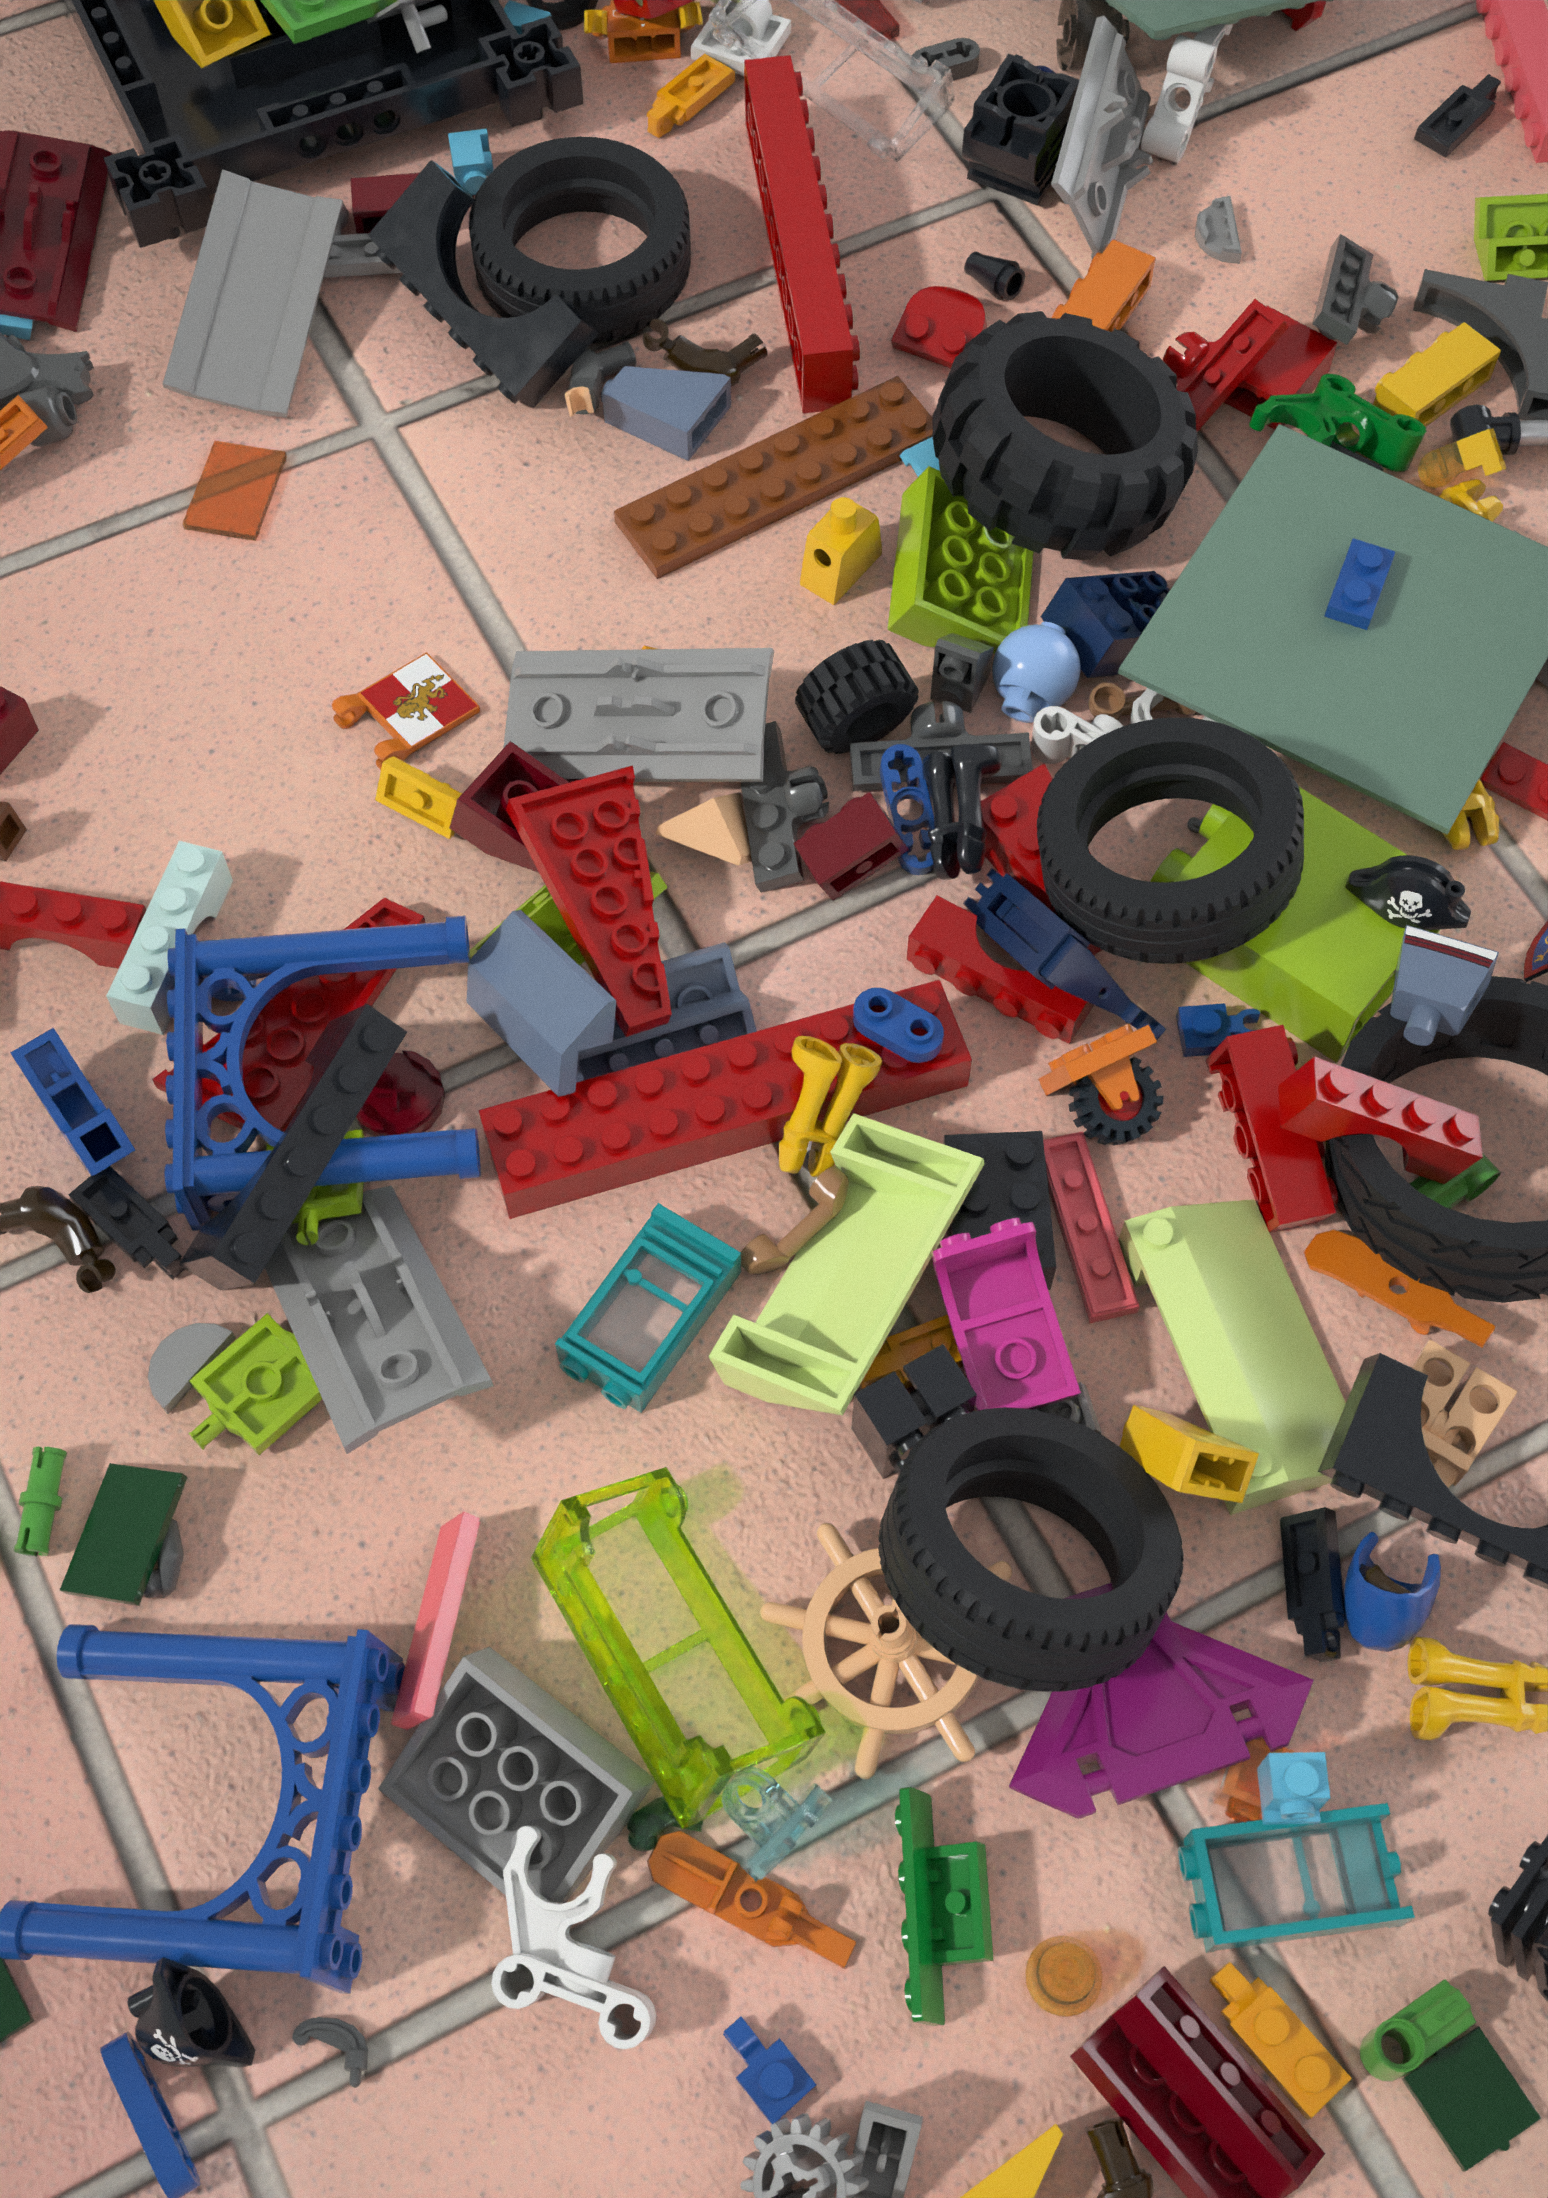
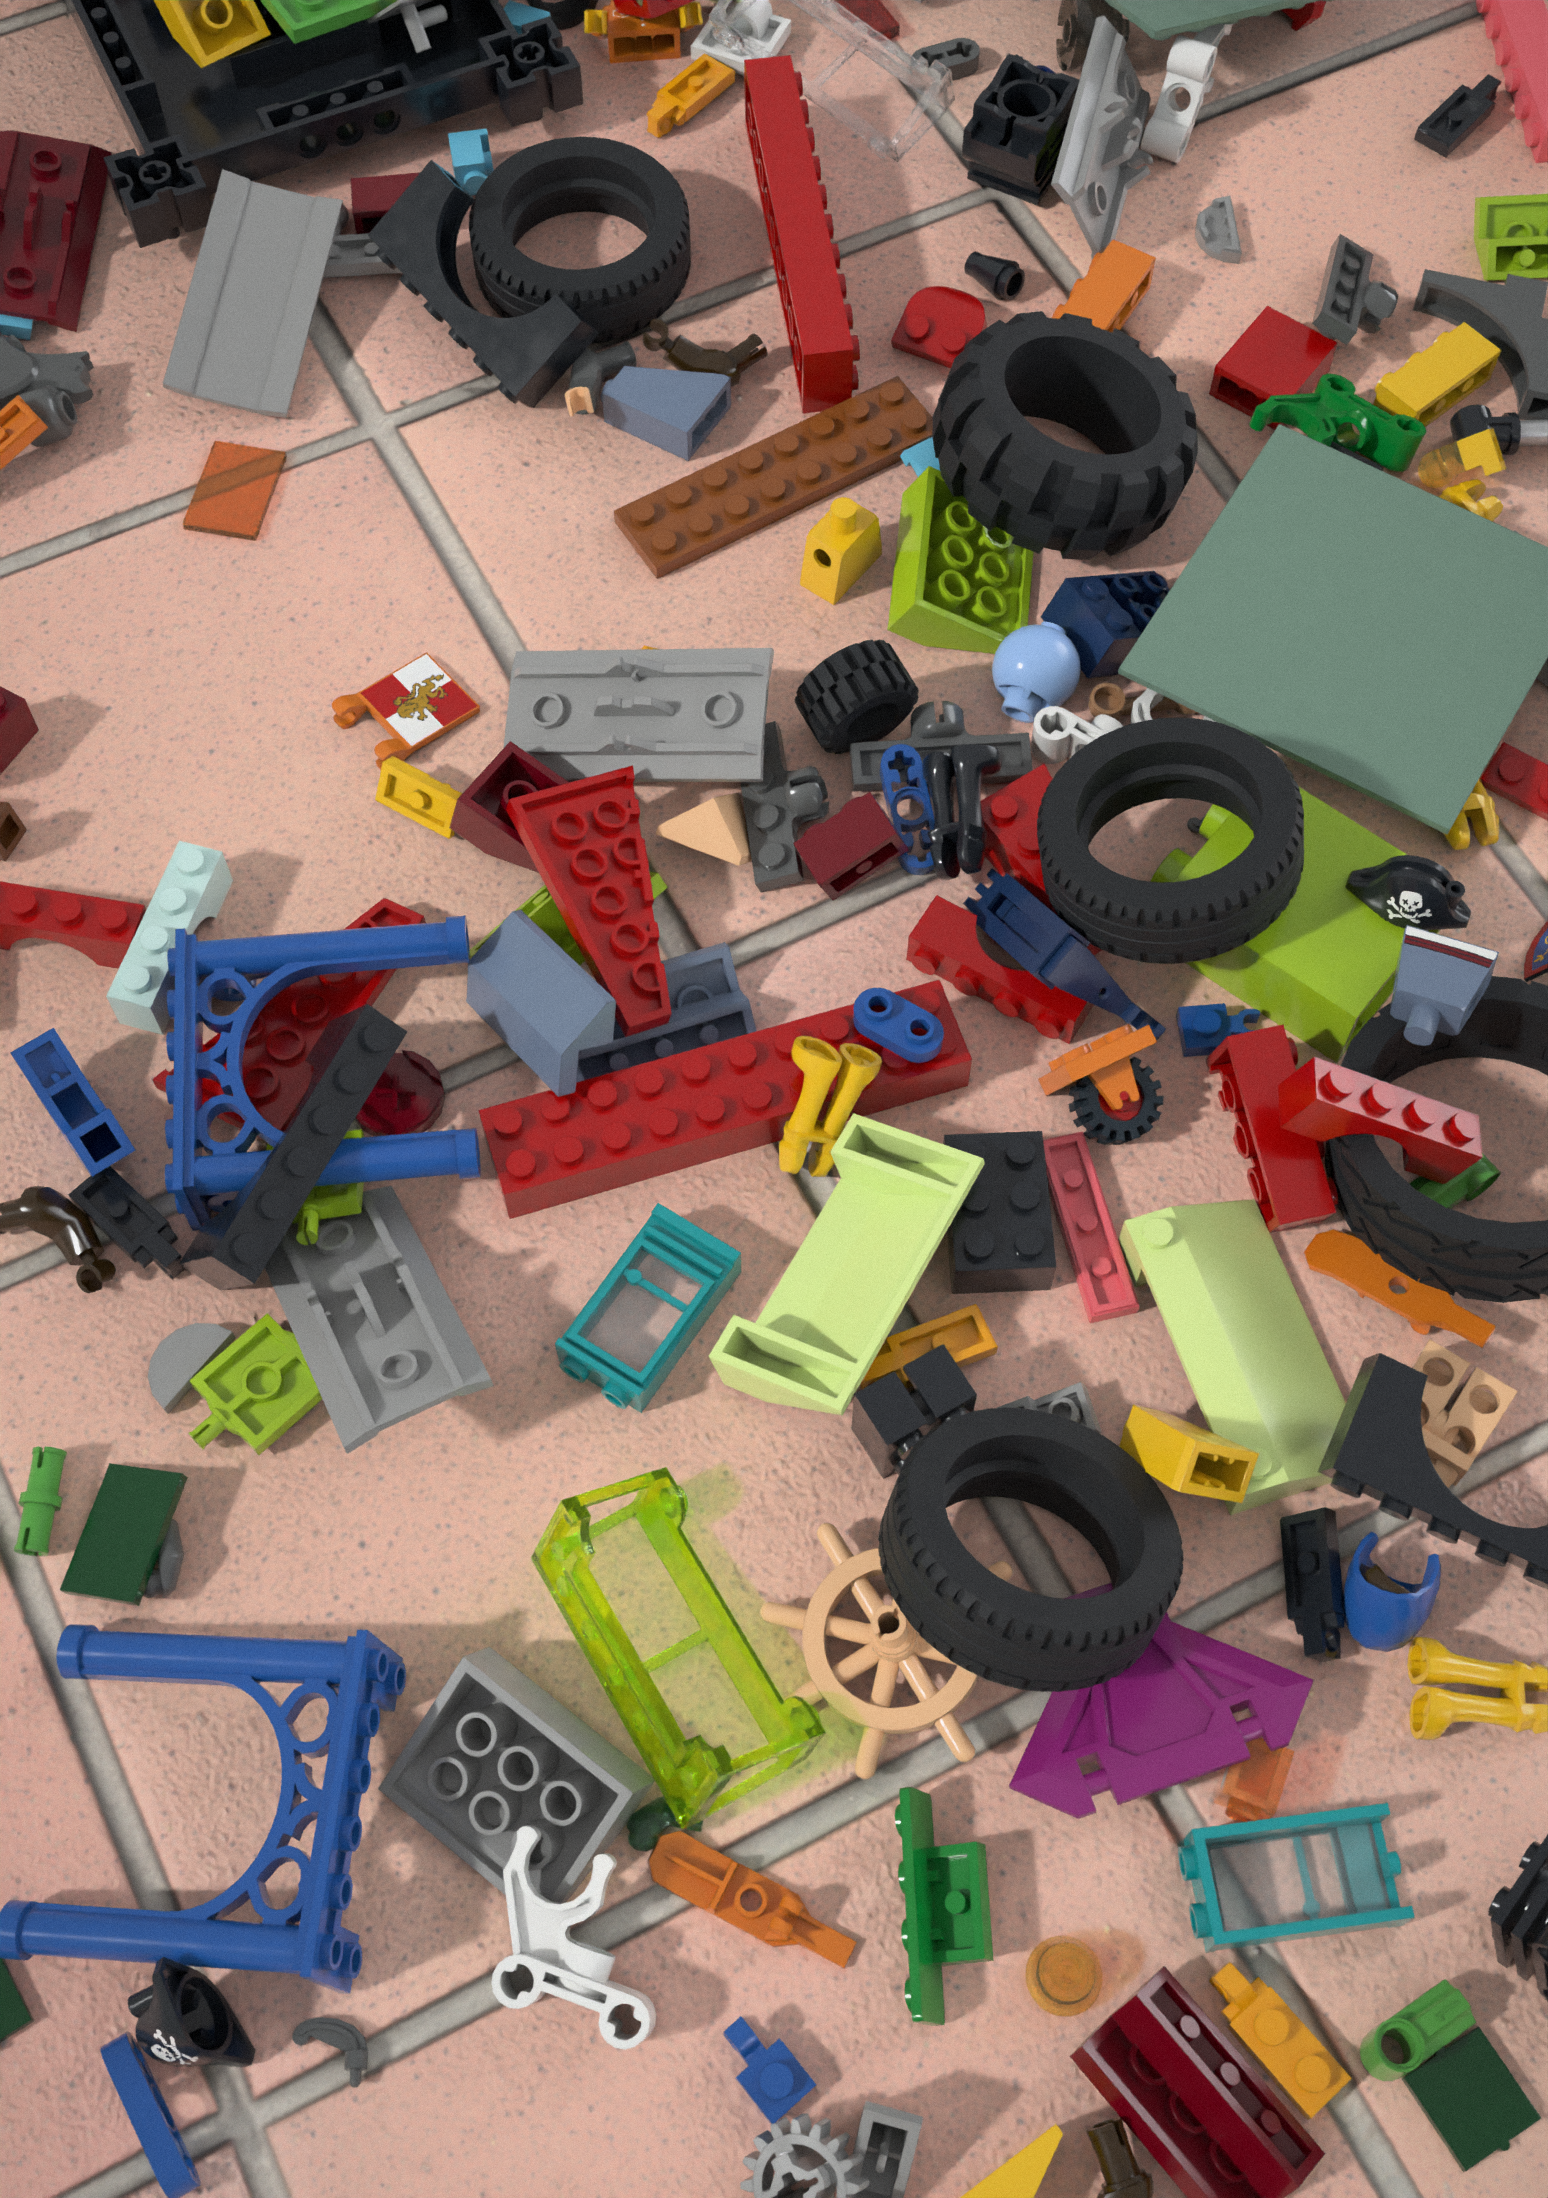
(436, 1621): coral tile -> none
(765, 1256): medium nougat bar -> none
(774, 1824): clear light blue tile -> none
(960, 670): dark grey slope -> none
(1004, 1318): dark pink bracket -> none
(1216, 368): red plate -> none
(1293, 1787): medium azure brick -> none
(1359, 584): blue plate -> none

